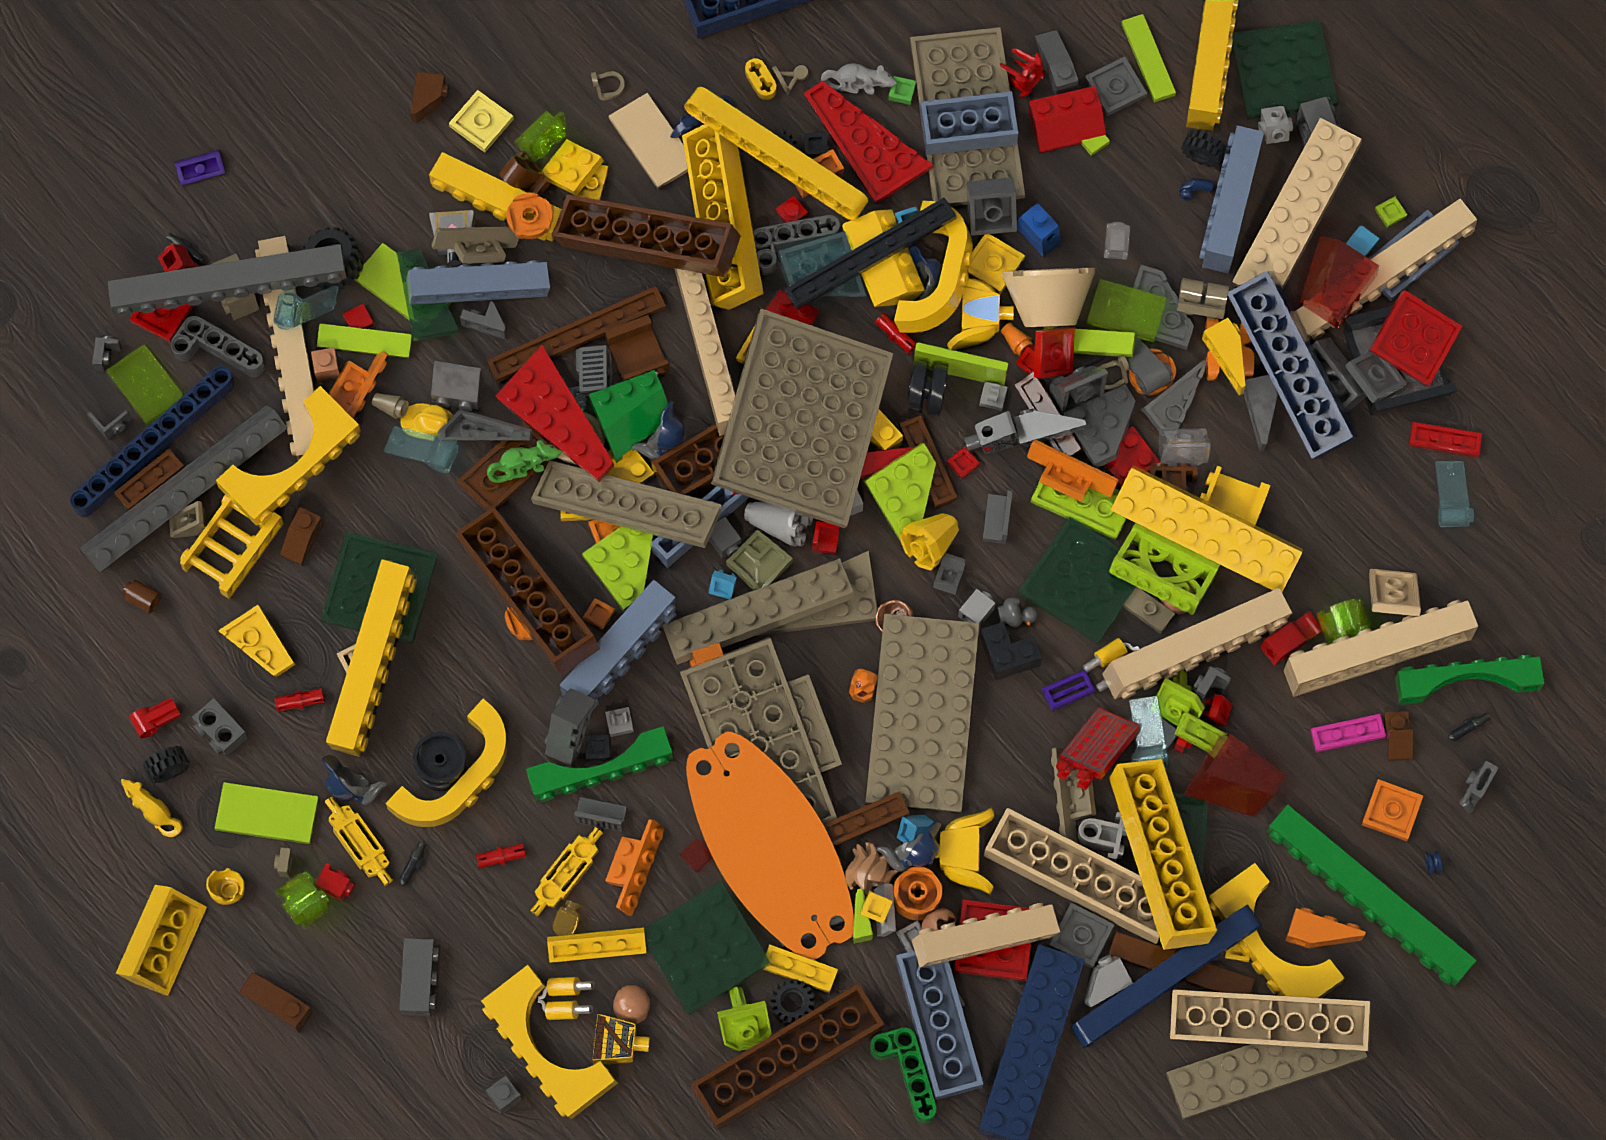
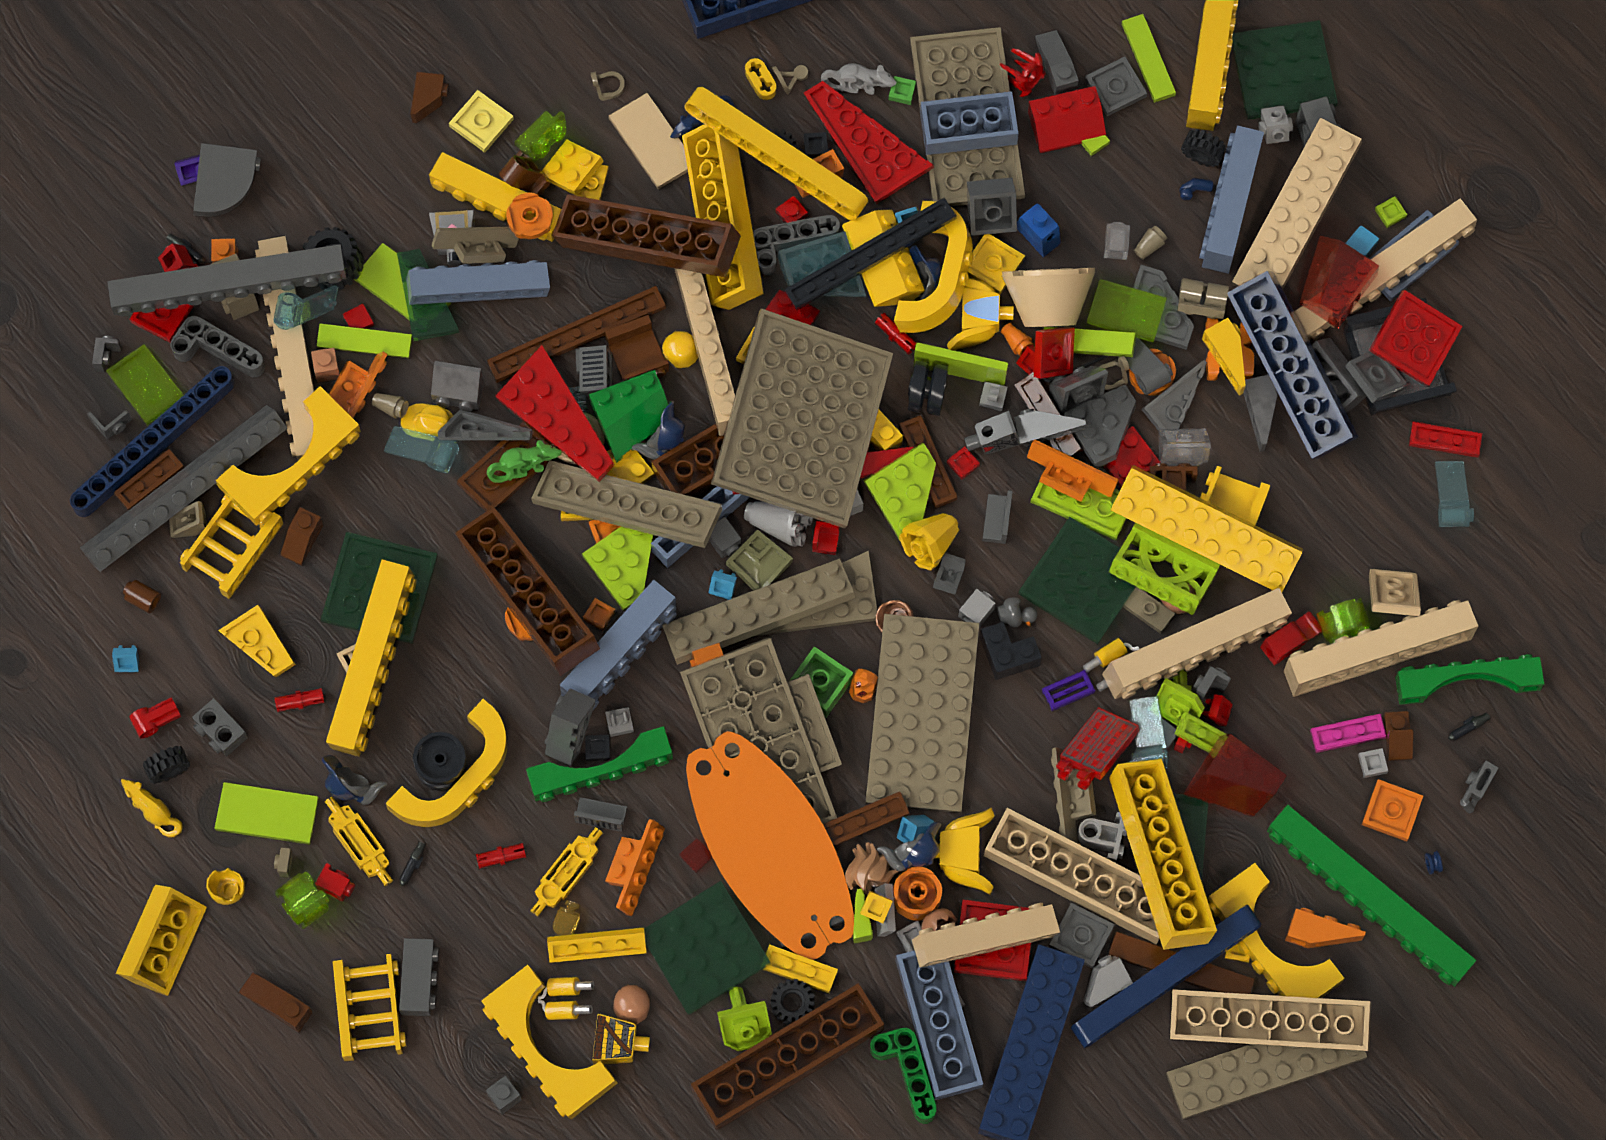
(125, 659): none -> dark azure tile
(223, 178): none -> dark grey brick
(223, 248): none -> orange brick
(349, 1021): none -> yellow fence
(489, 324): dark grey slope -> none
(680, 349): none -> yellow hair
(827, 676): none -> bright green brick
(1150, 242): none -> dark tan cone
(1373, 763): none -> light grey tile

